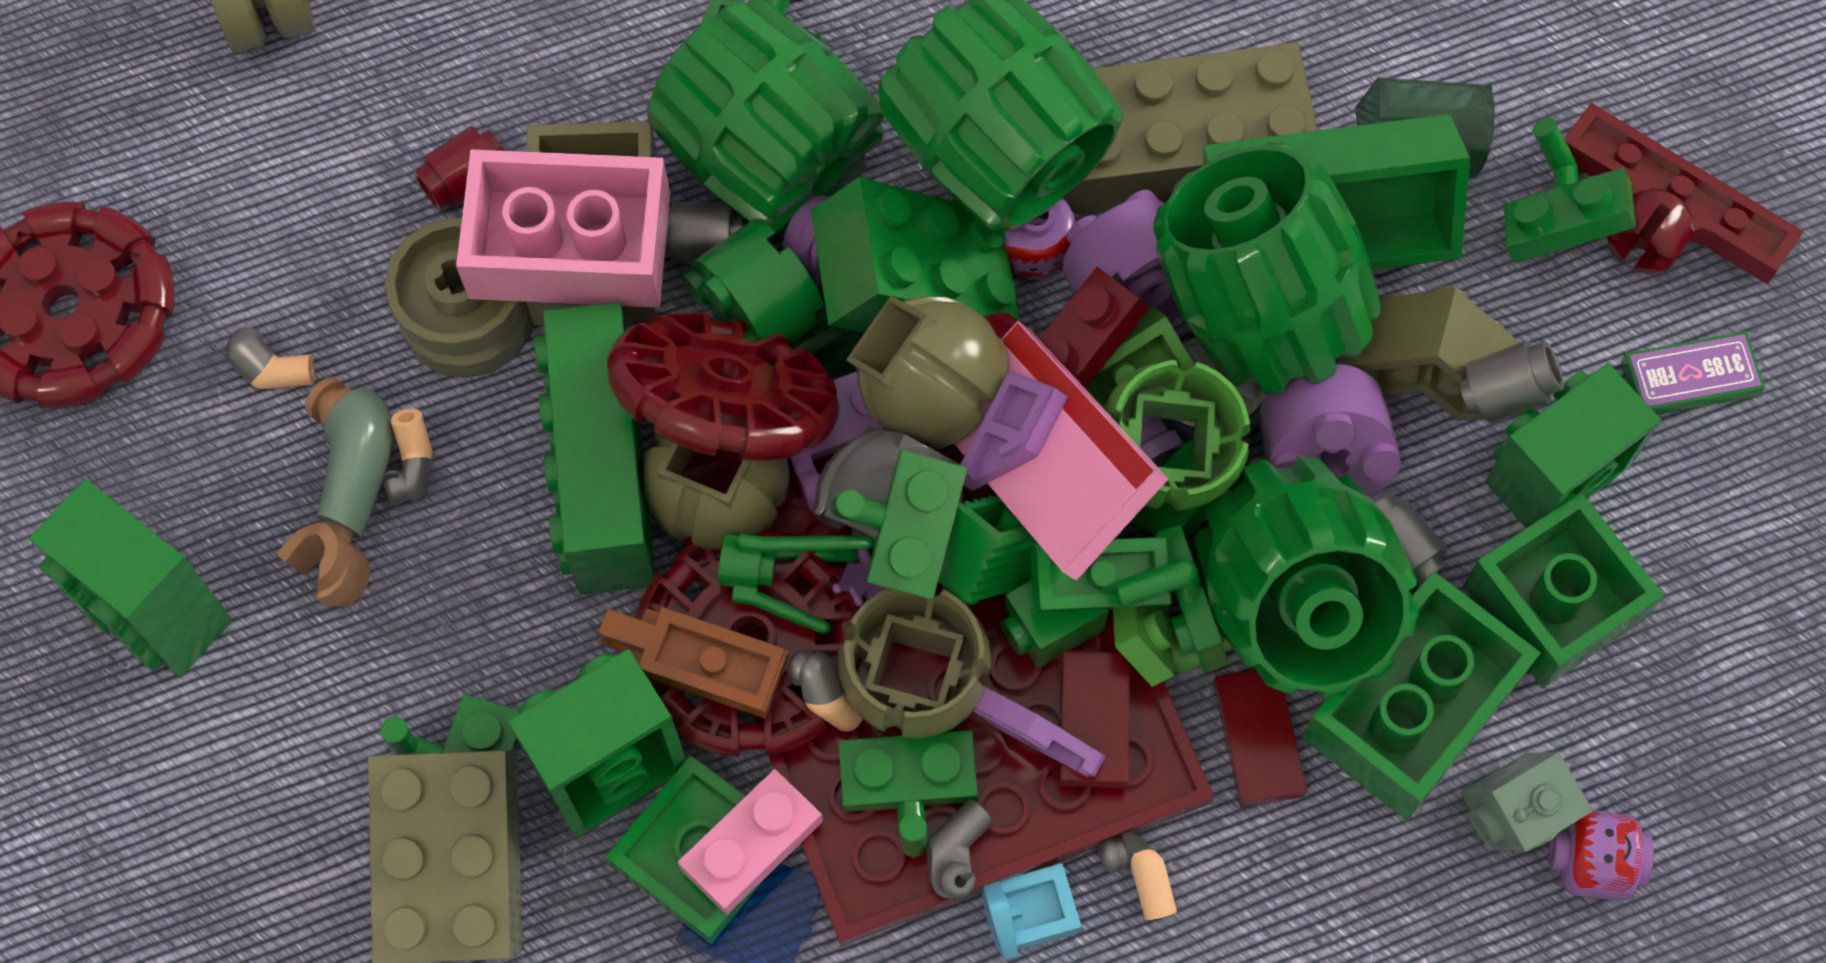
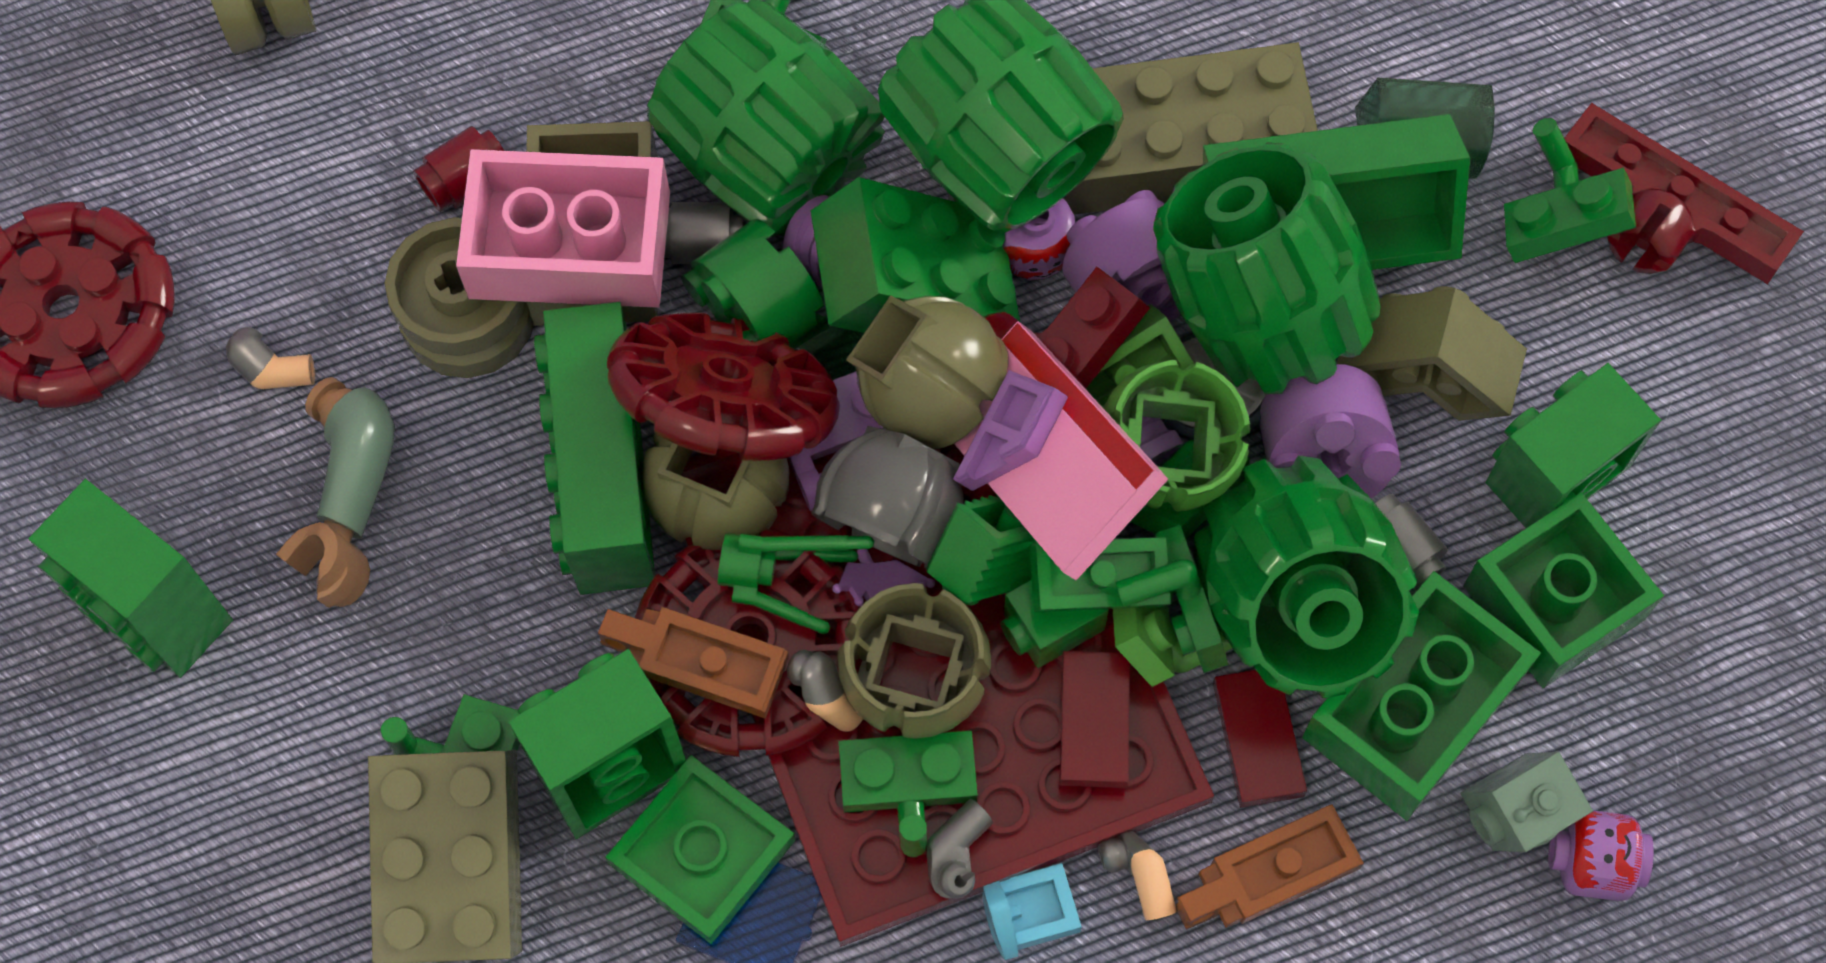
(416, 458): arm -> none
(750, 841): bright pink plate -> none
(911, 523): green plate -> none
(1038, 733): medium lavender tile -> none
(1272, 870): none -> dark orange hinge
(1511, 380): flat silver brick -> none
(1694, 373): tile -> none

